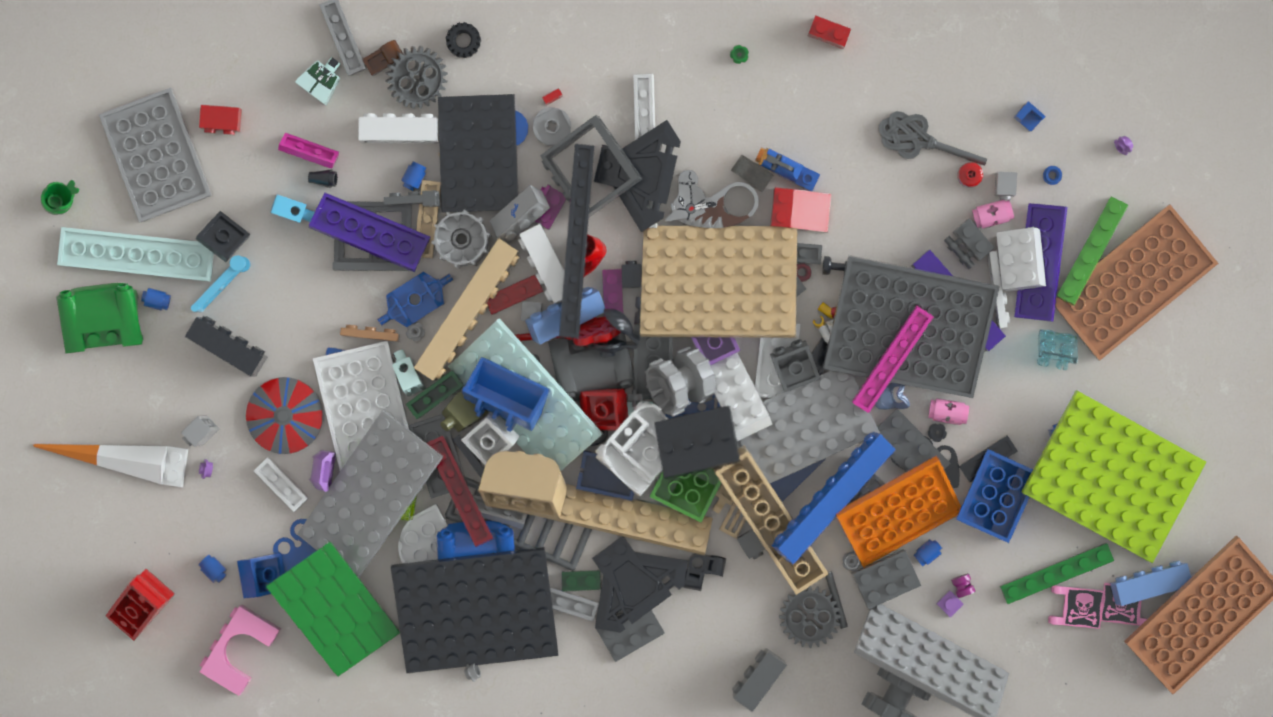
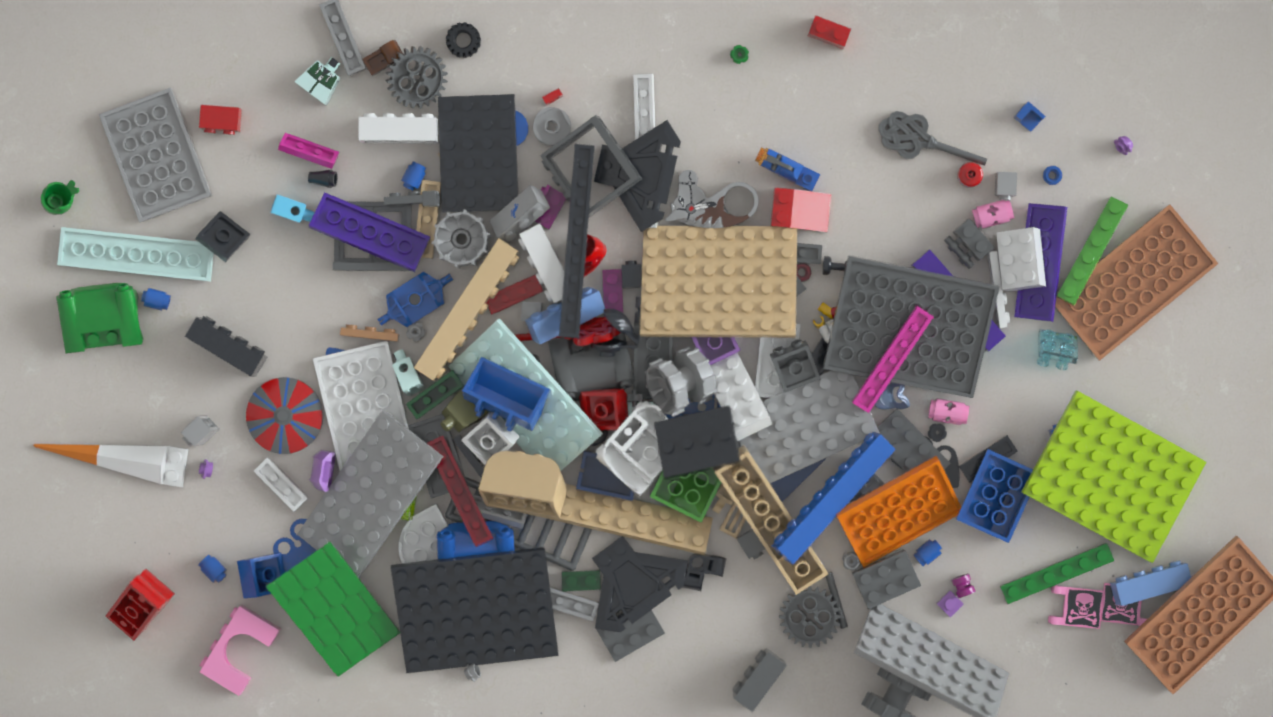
(237, 265): medium azure piece -> none
(752, 173): clear smoke slope -> none

